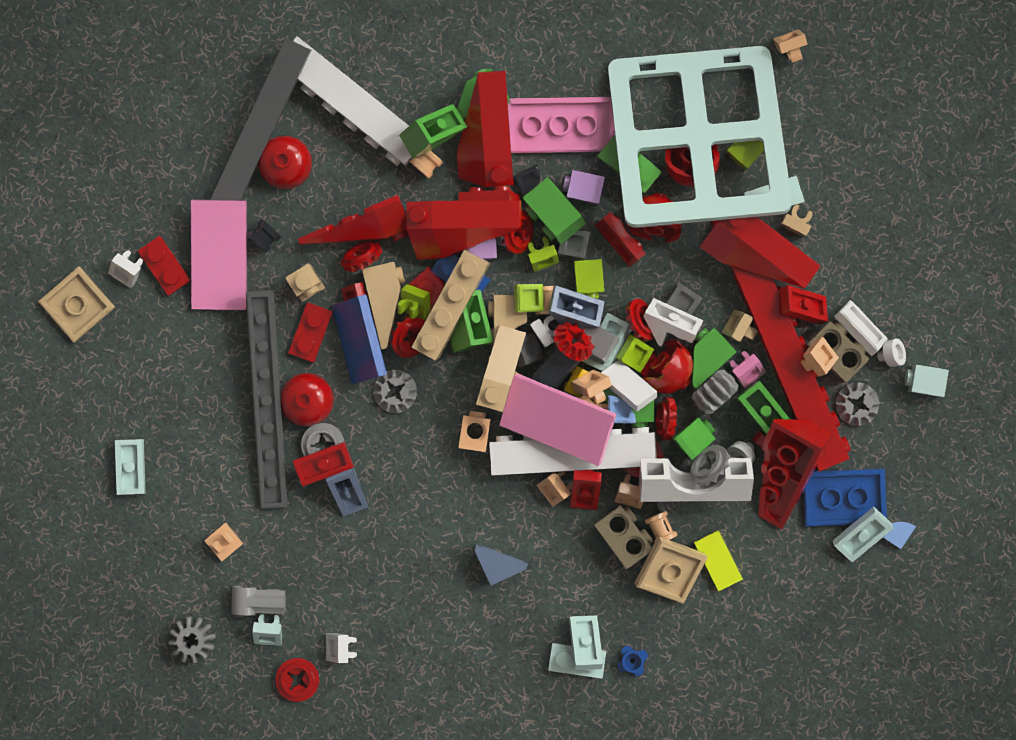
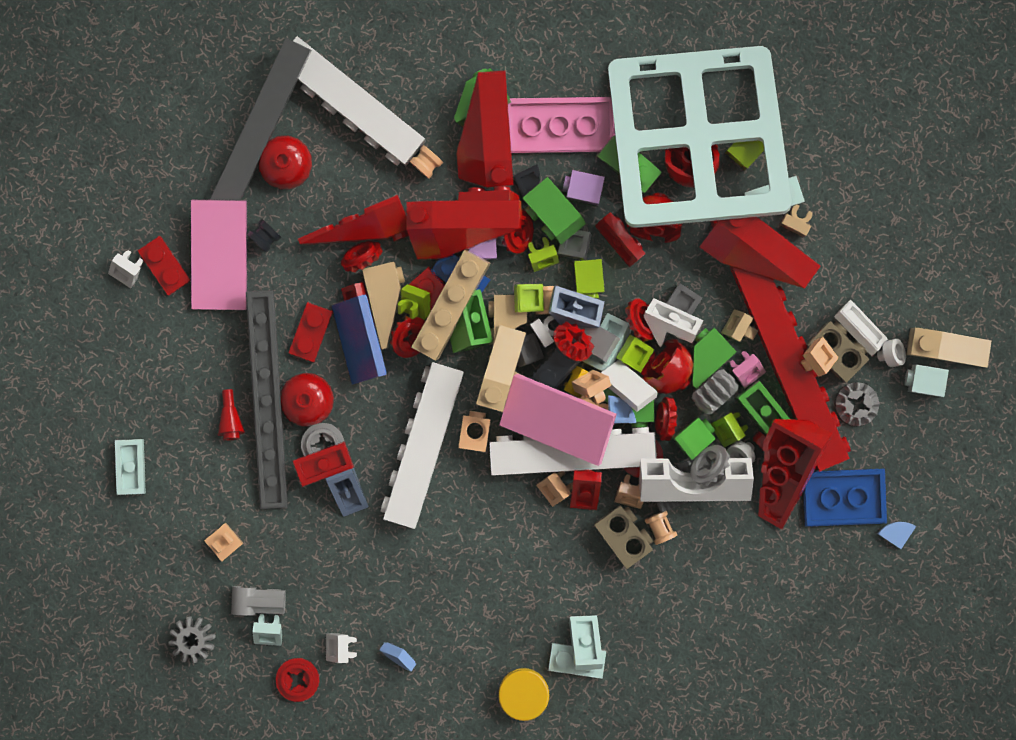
(76, 304): tan tile -> none
(230, 423): none -> red cone
(305, 282): tan brick -> none
(398, 656): none -> light blue tile
(407, 393): light grey gear -> none
(423, 445): none -> white brick
(432, 130): bright green slope -> none
(498, 565): sand blue slope -> none
(523, 694): none -> yellow head
(629, 653): blue plate -> none
(670, 570): tan tile -> none
(719, 560): neon yellow tile -> none
(728, 429): none -> lime tile
(790, 44): light nougat tile -> none
(803, 304): red plate -> none
(862, 534): light aqua plate -> none
(948, 347): none -> tan slope

